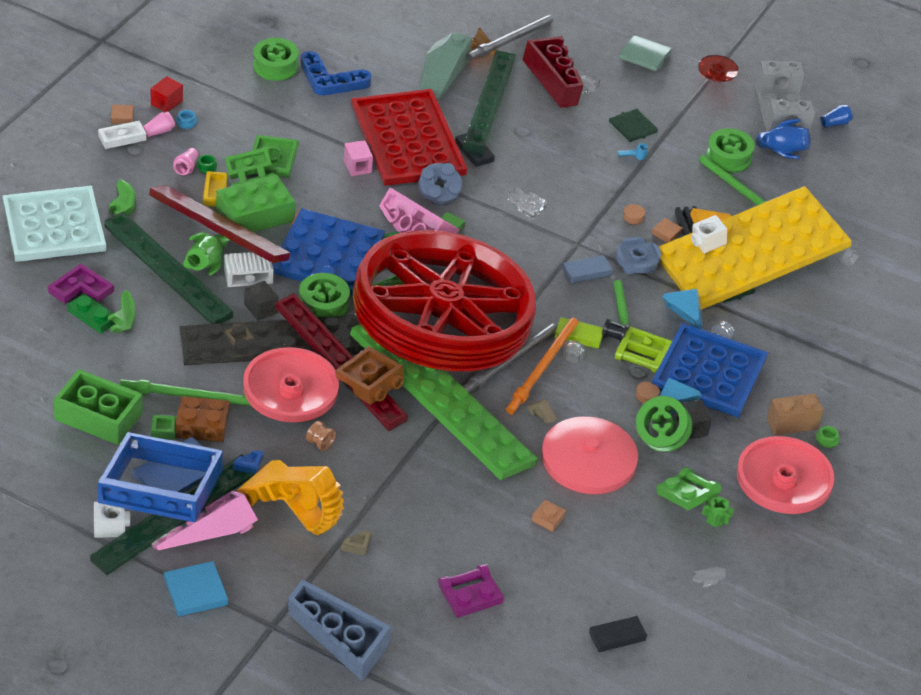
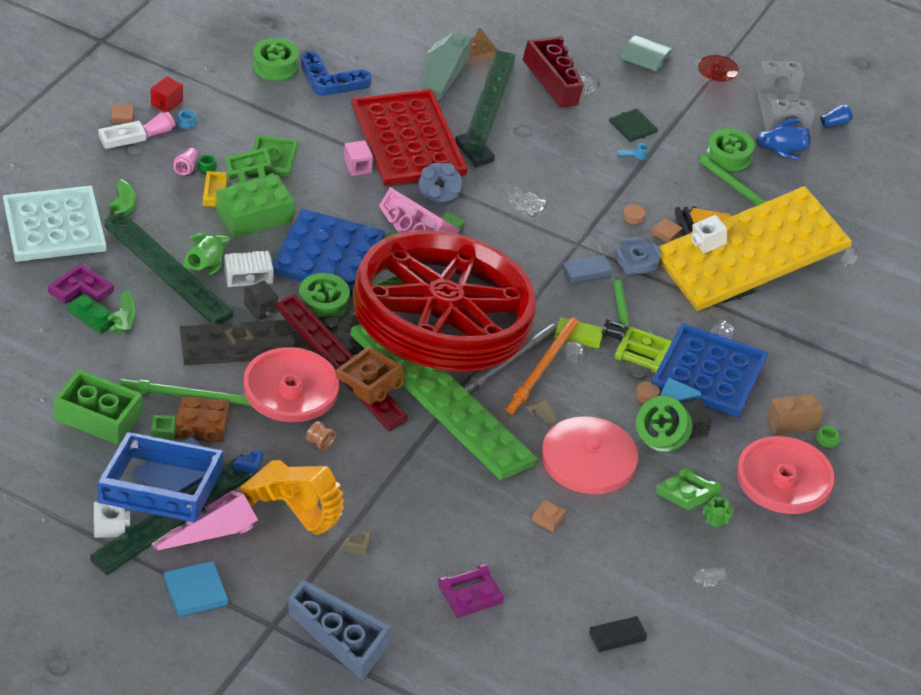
(219, 224): dark red tile -> none
(485, 49): flat silver bar -> none
(686, 305): dark azure slope -> none

